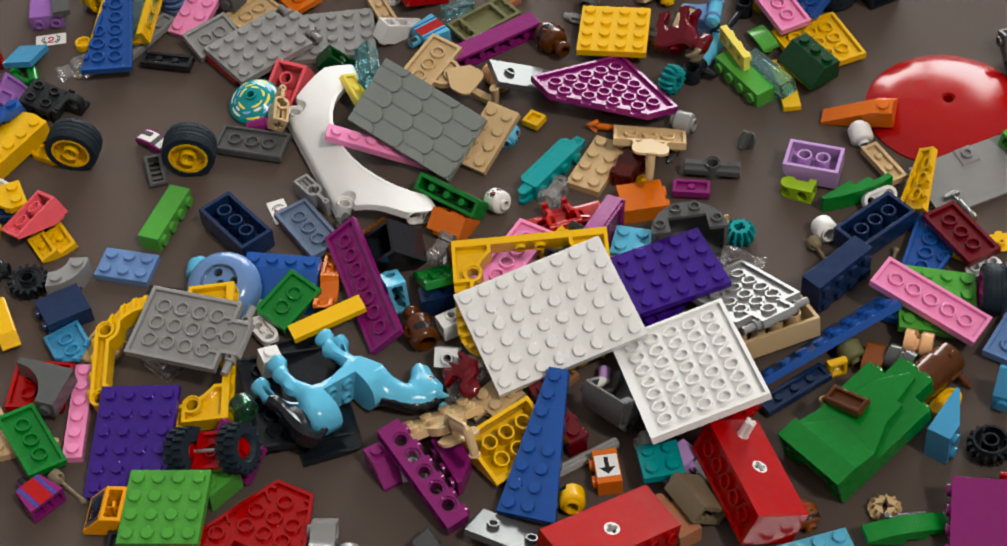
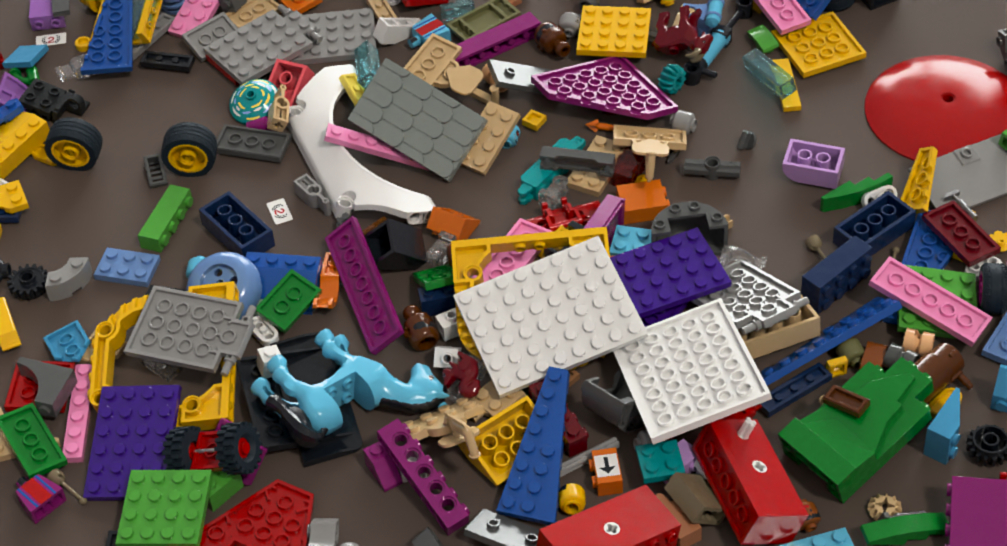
(35, 215): coral slope -> none
(52, 243): yellow slope -> none
(63, 308): dark blue brick -> none
(105, 511): light orange slope -> none
(151, 139): slope -> none
(243, 407): clear green head -> none
(305, 227): sand blue plate -> none
(327, 318): yellow tile -> none
(332, 57): dark green slope -> none
(396, 285): medium azure torso -> none
(451, 196): green brick -> none
(454, 463): magenta slope -> none
(498, 200): white head -> none
(570, 23): none -> light grey head
(579, 160): none -> dark grey piece
(604, 375): lavender arm -> none
(691, 188): magenta plate -> none
(735, 47): light yellow plate -> none
(741, 232): teal gear -> none
(747, 83): bright green brick -> none
(798, 189): lime leg -> none
(809, 62): dark green slope -> none
(823, 227): white head -> none
(860, 133): white head -> none
(877, 112): orange wedge -> none
(883, 162): tan plate -> none

